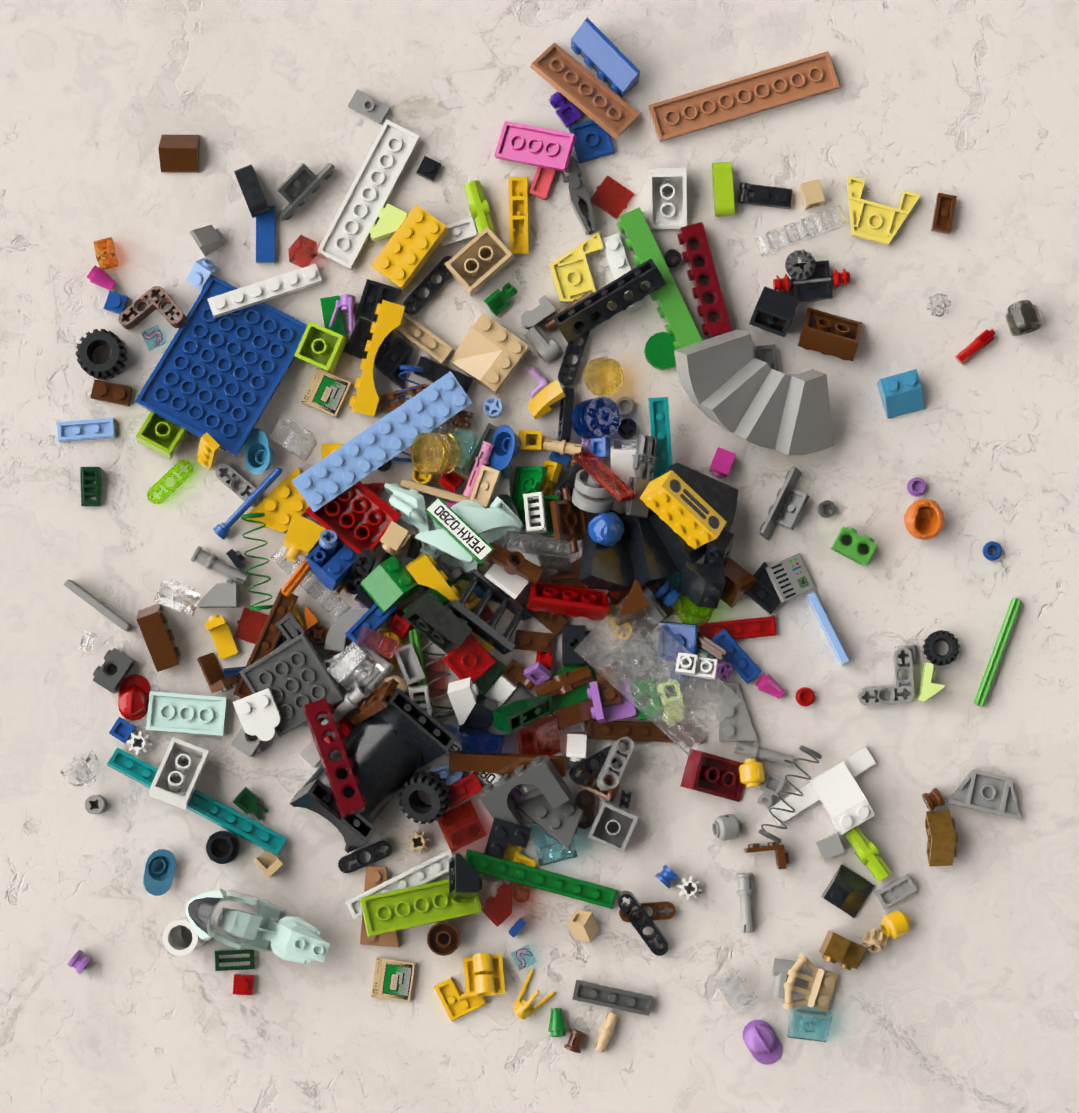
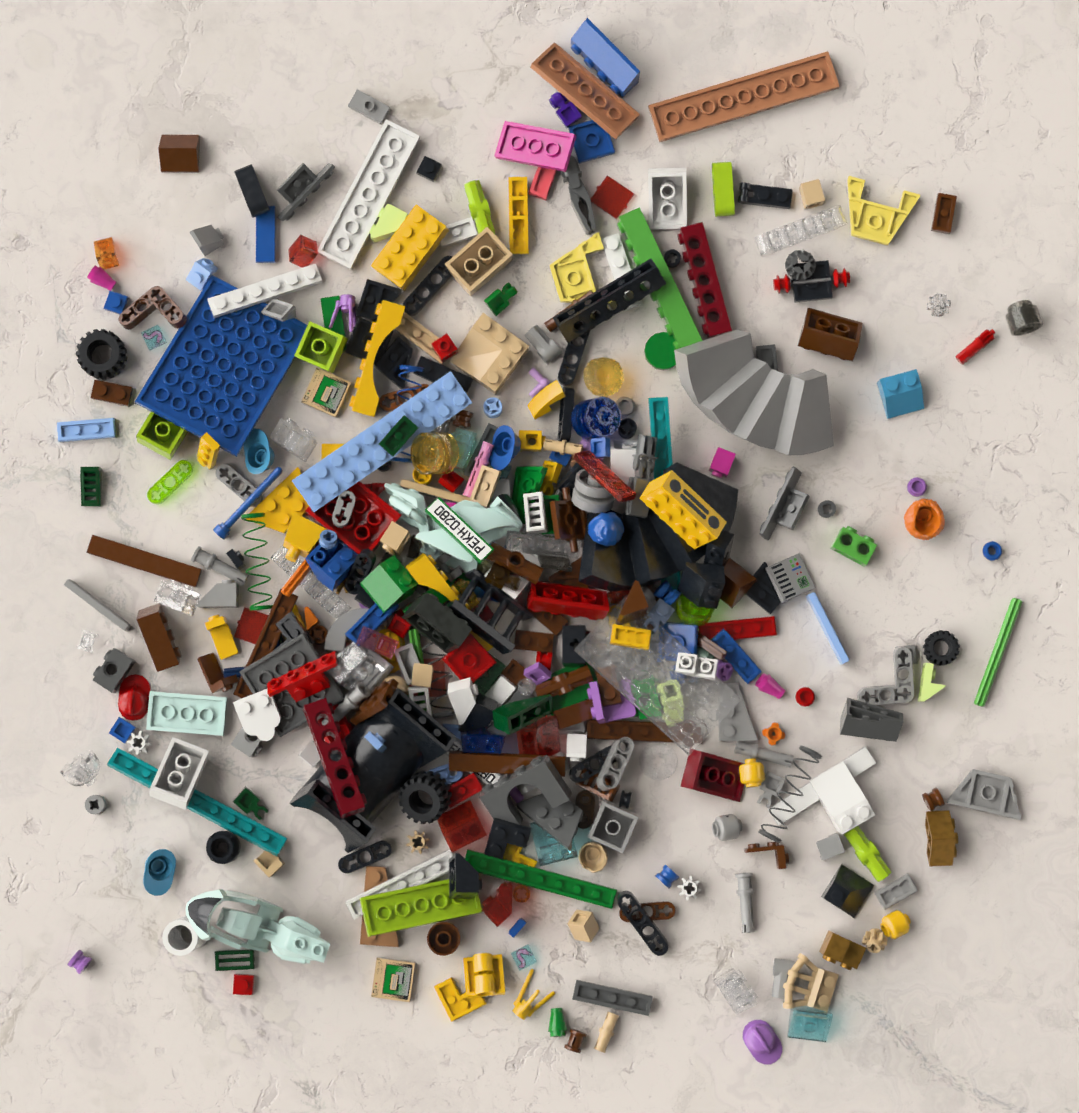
(144, 561): none -> reddish brown tile
(279, 310): none -> light grey slope
(305, 679): none -> red bracket
(339, 507): none -> light grey beam
(376, 740): none -> medium blue plate
(398, 435): none -> dark green plate
(422, 675): none -> tan slope
(444, 348): none -> red brick
(499, 576): none -> dark brown plate
(526, 687): none -> clear plate
(539, 314): light grey leg -> none
(593, 856): none -> tan hair
(630, 637): none -> yellow plate
(659, 615): none -> sand blue plate
(774, 311): black slope -> none
(778, 733): none -> orange plate
(870, 721): none -> dark grey wedge

